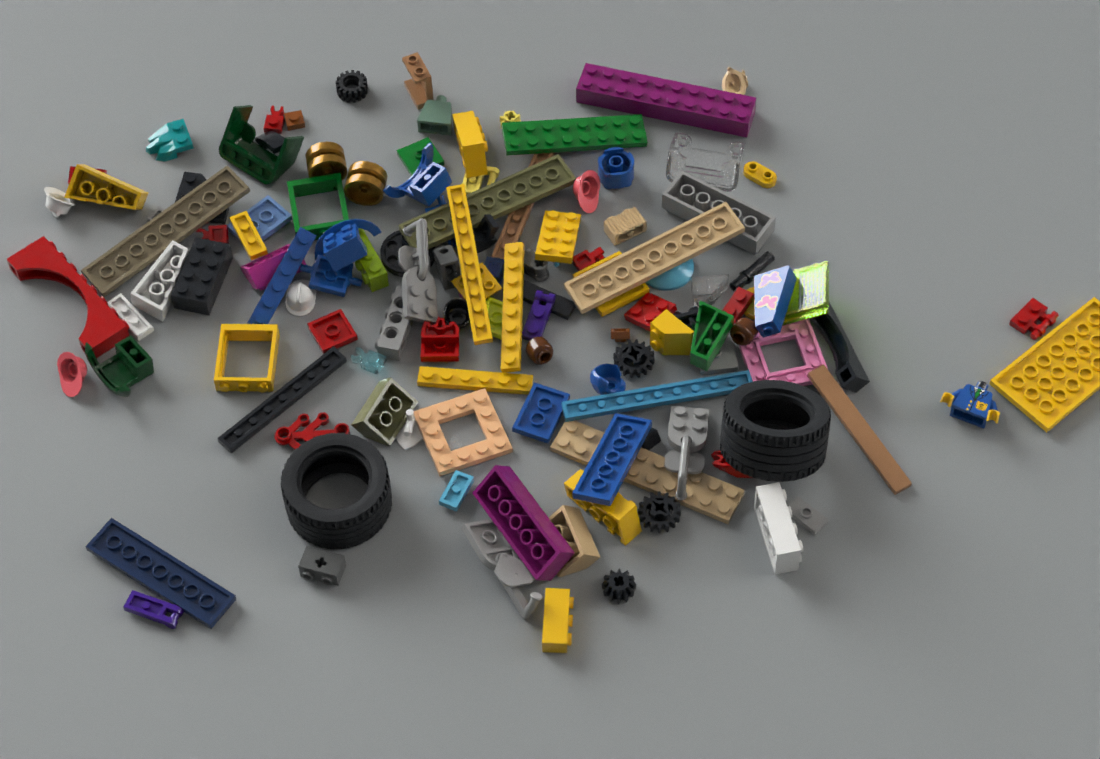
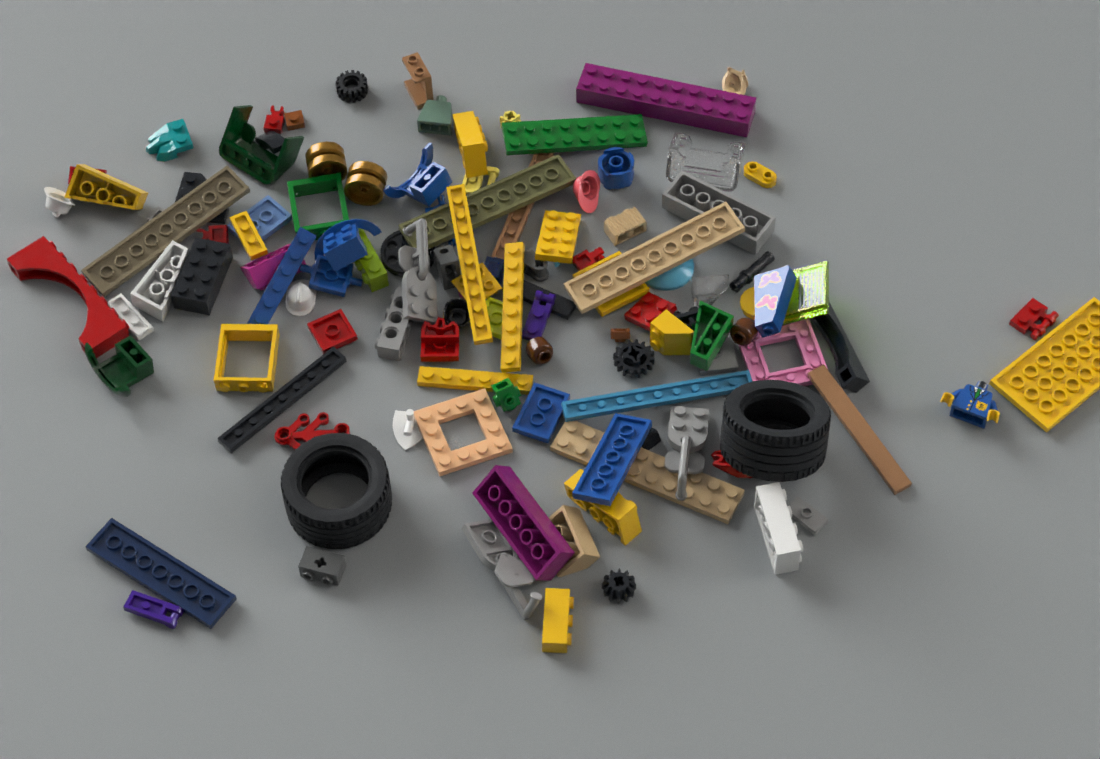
(71, 372): coral piece -> none
(369, 361): clear light blue plate -> none
(384, 412): olive slope -> none
(412, 154): green plate -> none
(456, 490): medium azure plate -> none
(485, 233): black brick -> none
(506, 395): none -> green brick
(606, 379): blue hair -> none
(659, 512): black gear -> none
(739, 303): red plate -> none

